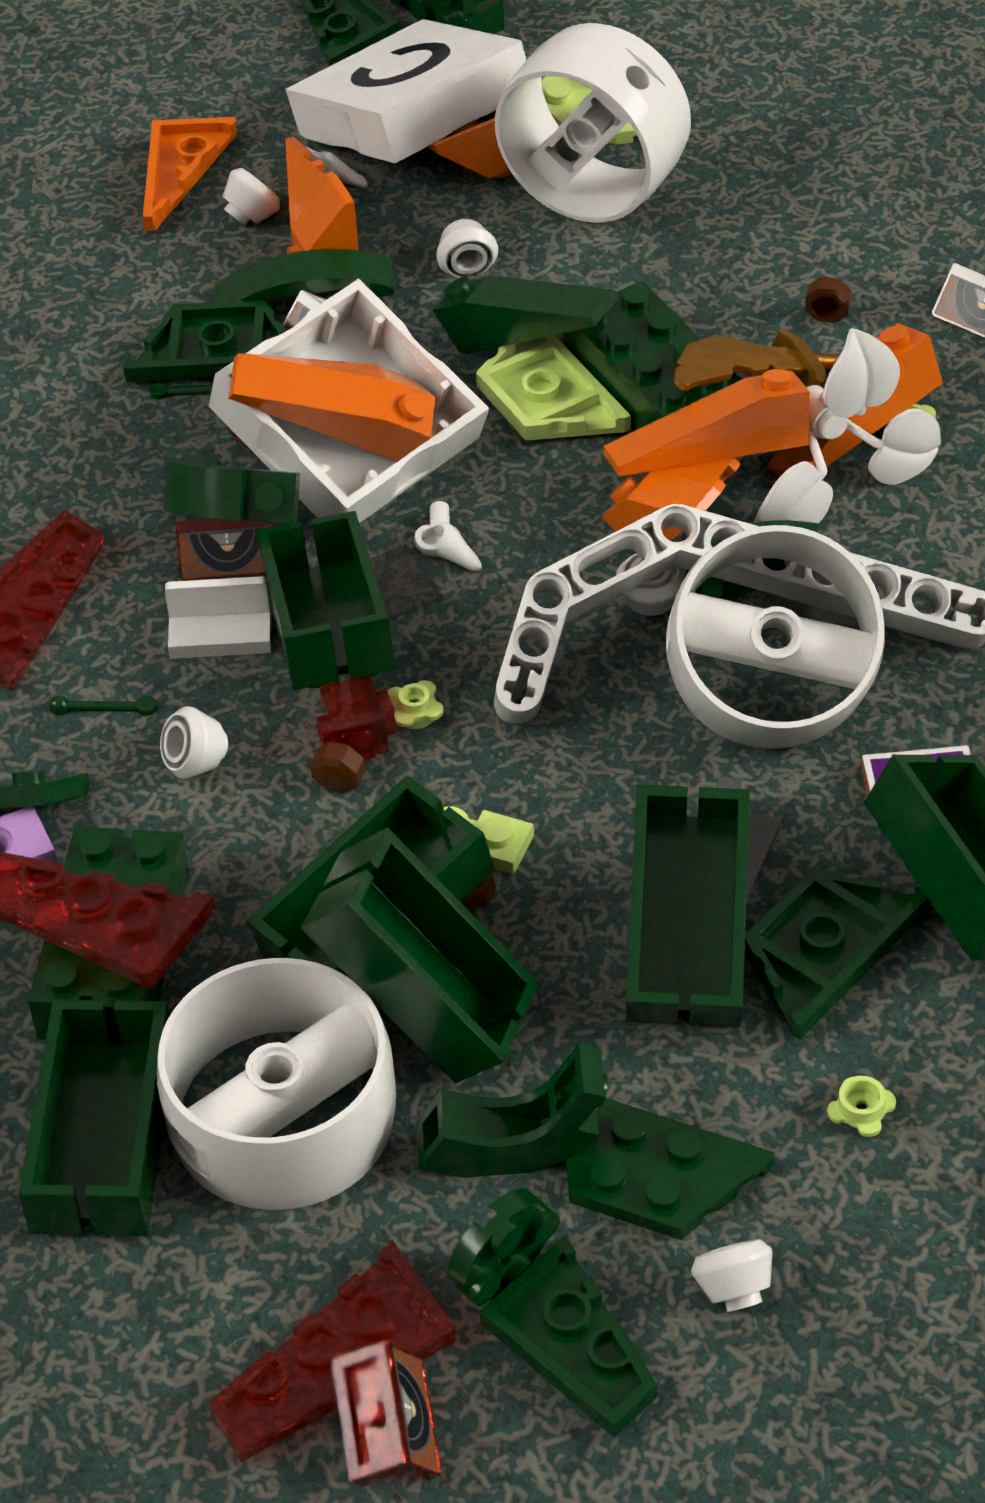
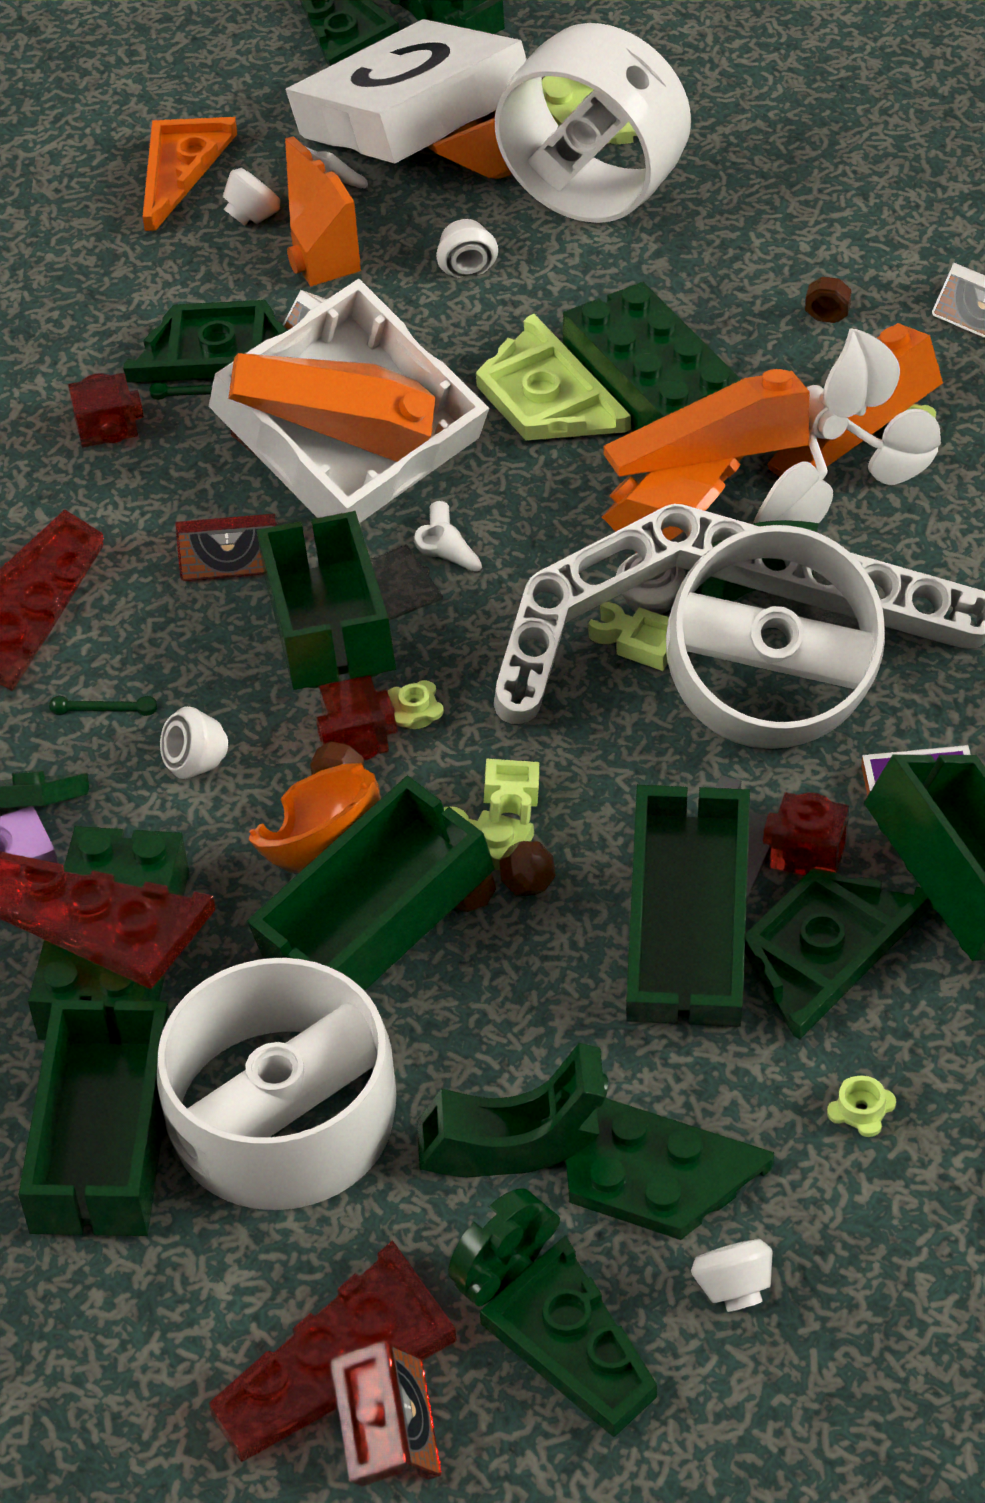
(103, 407): none -> clear red brick
(219, 617): white panel -> none
(230, 493): dark green arch -> none
(307, 271): dark green slope -> none
(316, 815): none -> orange cylinder
(420, 956): dark green piece -> none
(509, 310): dark green wedge -> none
(511, 788): none -> yellowish green plate
(527, 868): none -> reddish brown tile
(636, 637): none -> yellowish green plate
(719, 356): pearl gold sword -> none
(807, 833): none -> clear red brick

